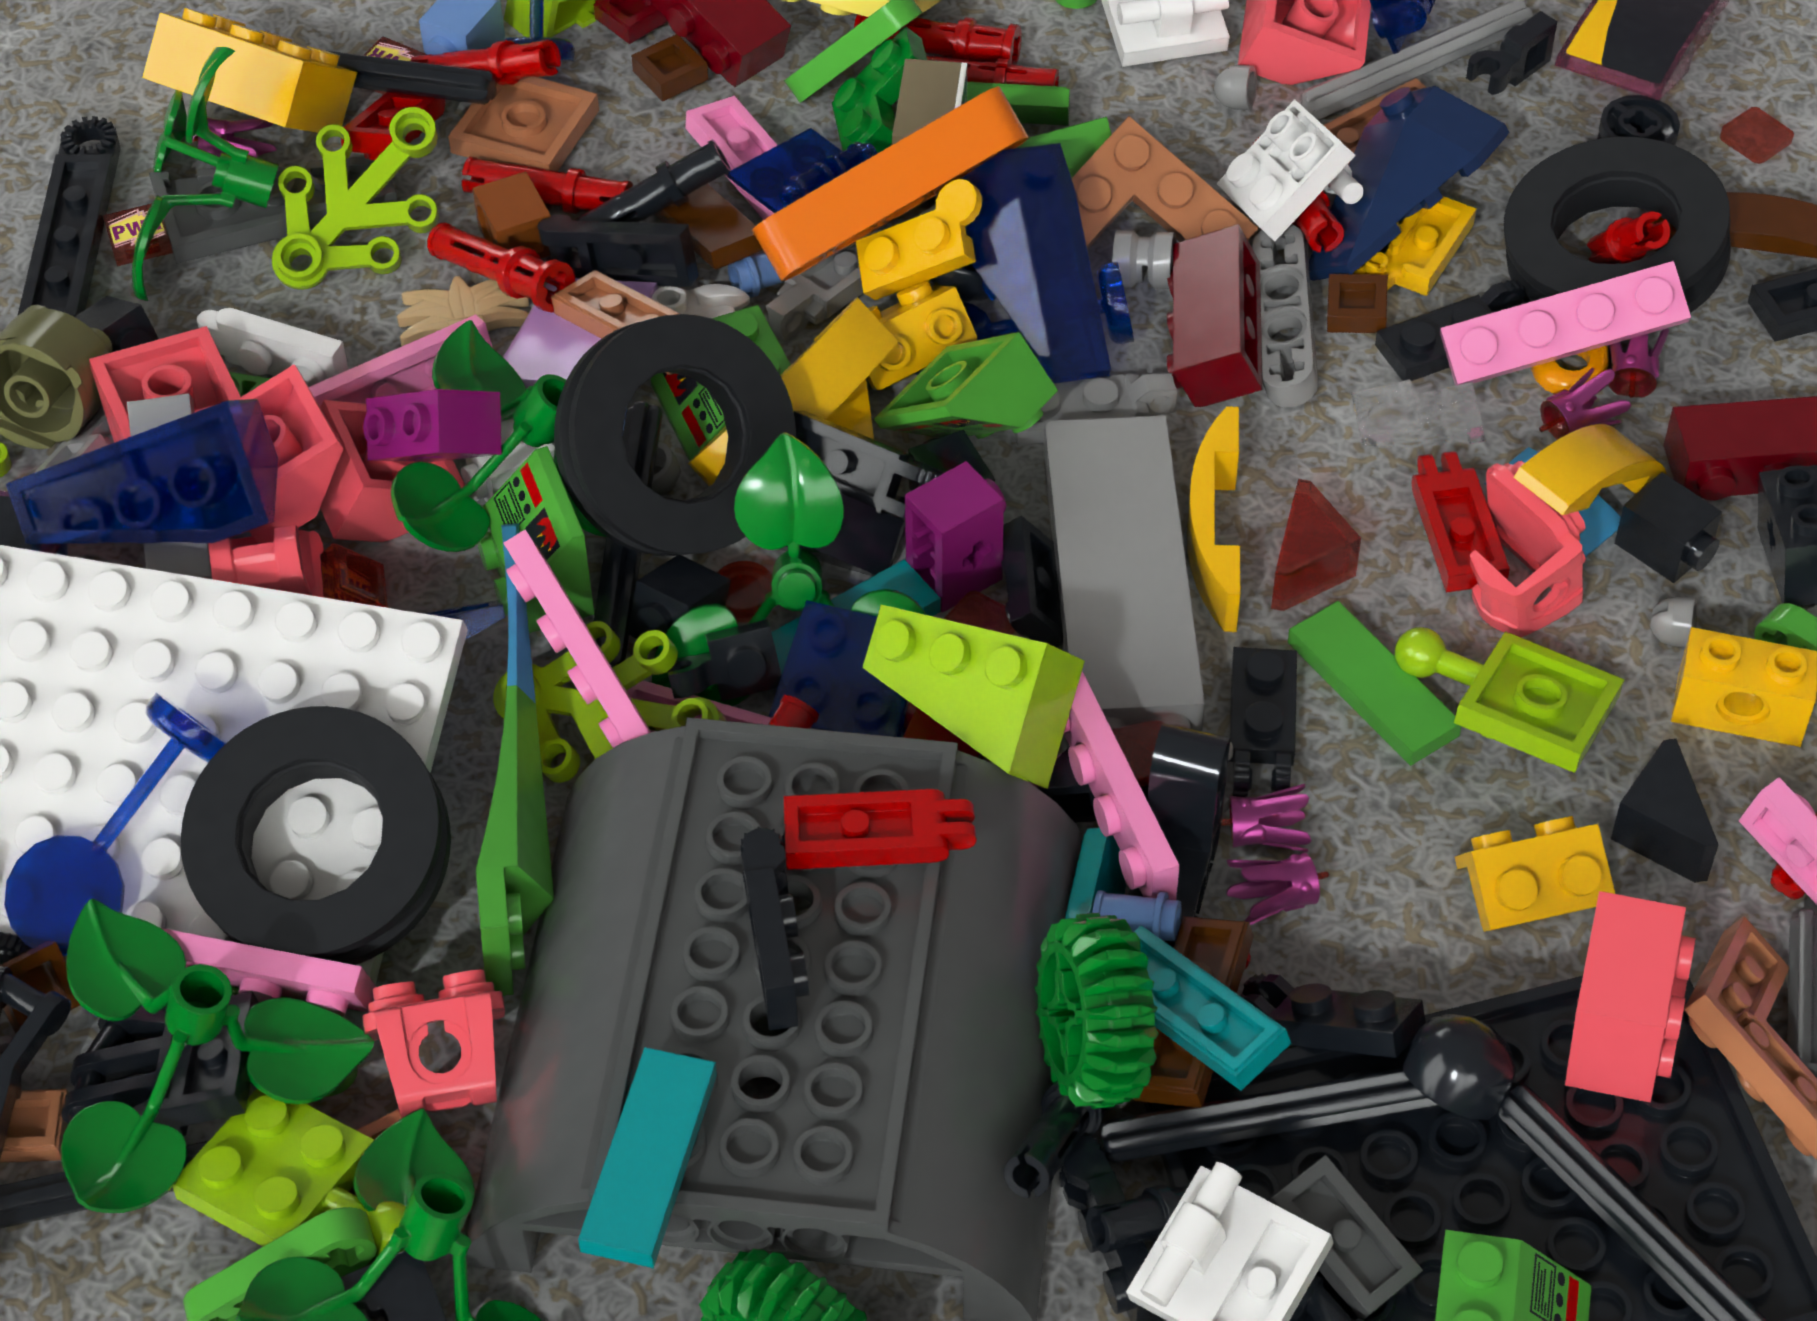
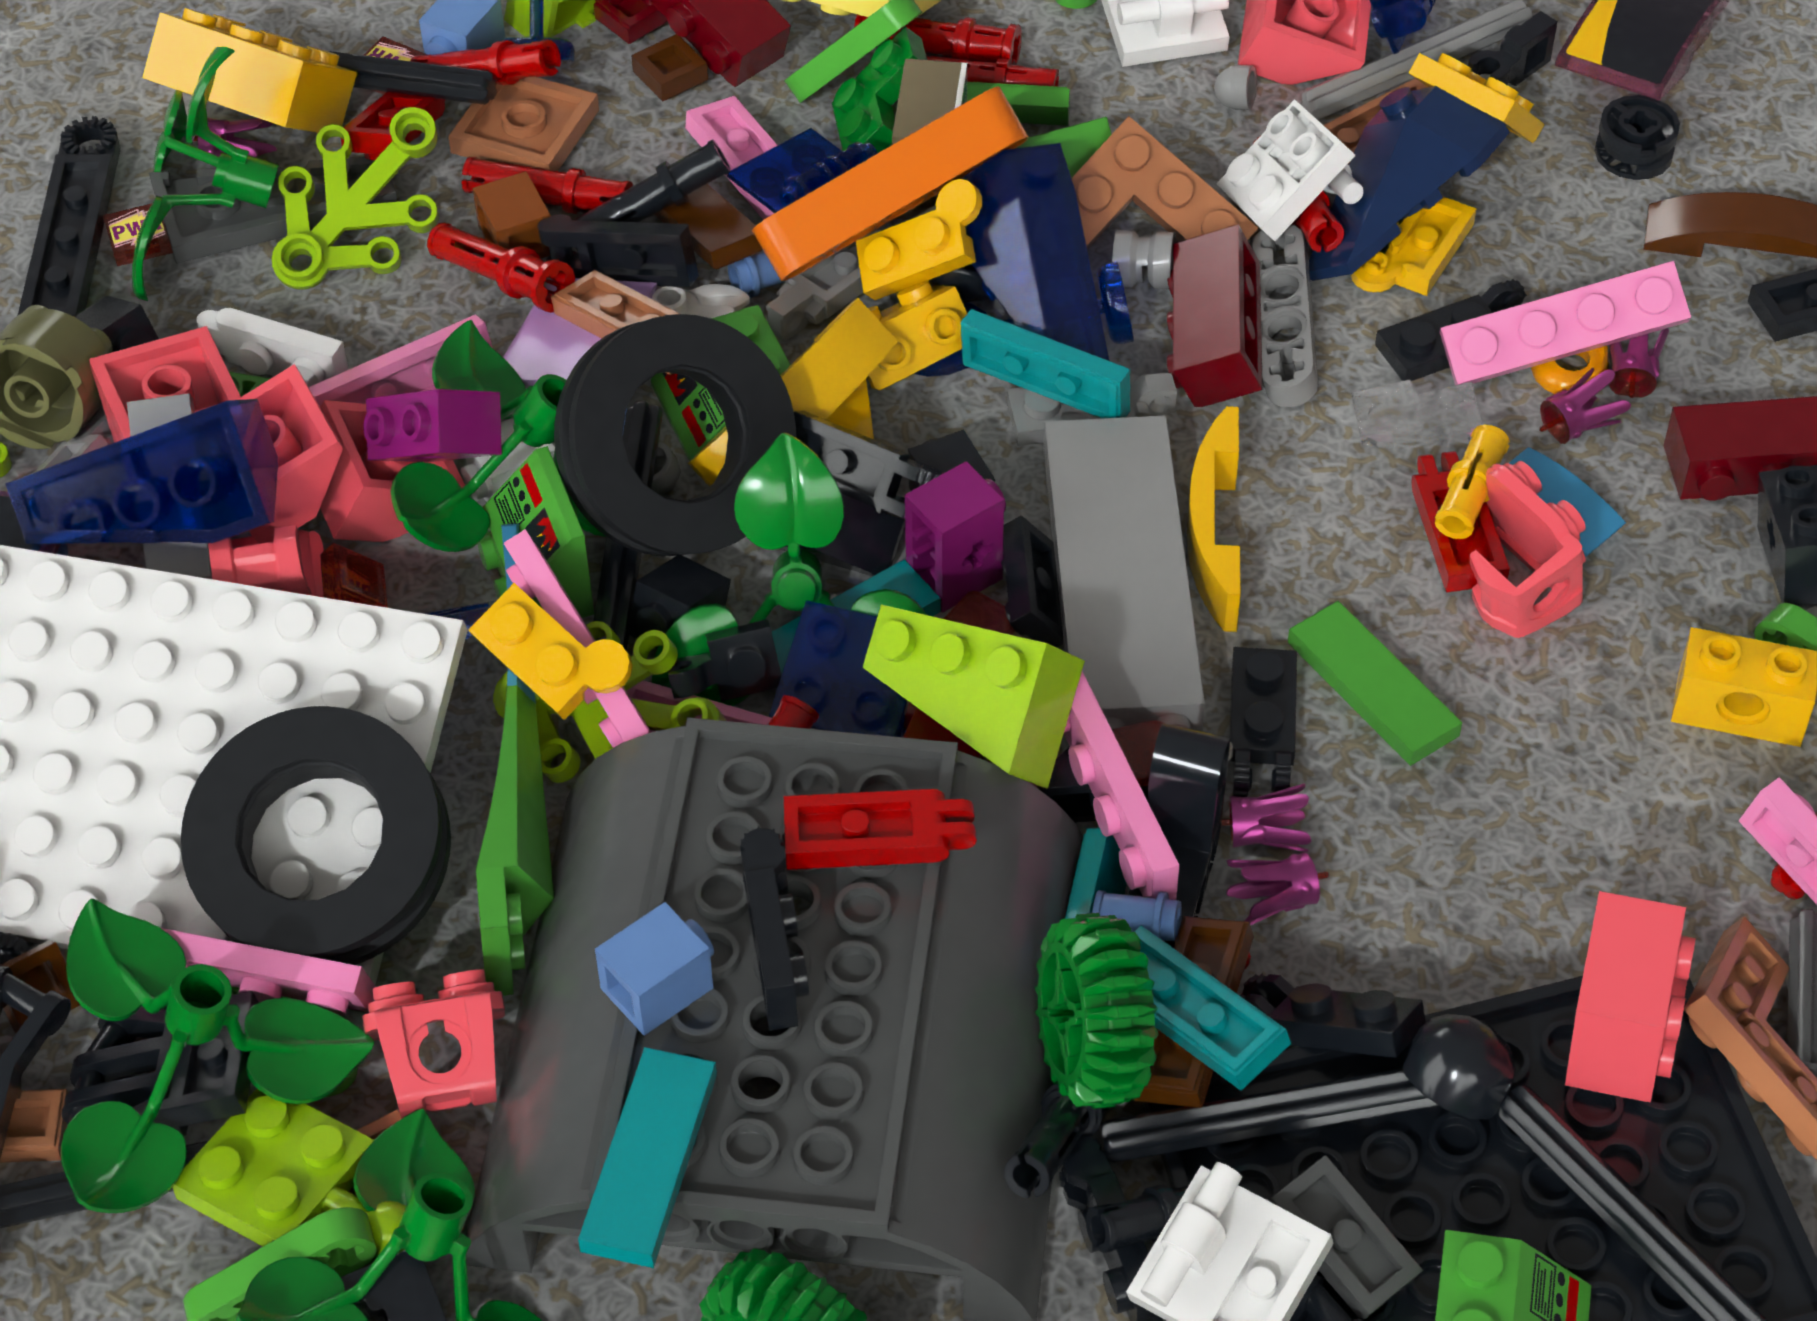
(65, 872): clear blue piece -> none
(438, 309): tan piece -> none
(547, 654): none -> yellow hinge
(655, 967): none -> medium blue brick
(747, 588): clear red tile -> none
(973, 388): bright green slope -> none
(1045, 366): none -> teal tile
(1315, 550): clear red slope -> none
(1357, 303): reddish brown plate -> none
(1468, 482): none -> yellow pin
(1486, 95): none -> yellow plate
(1520, 694): lime plate -> none
(1538, 875): yellow bracket -> none
(1584, 462): yellow slope -> none
(1618, 174): black tyre -> none
(1629, 239): red axle -> none
(1666, 817): black slope -> none
(1669, 528): black brick -> none
(1673, 620): light grey hinge -> none
(1756, 135): clear red piece -> none

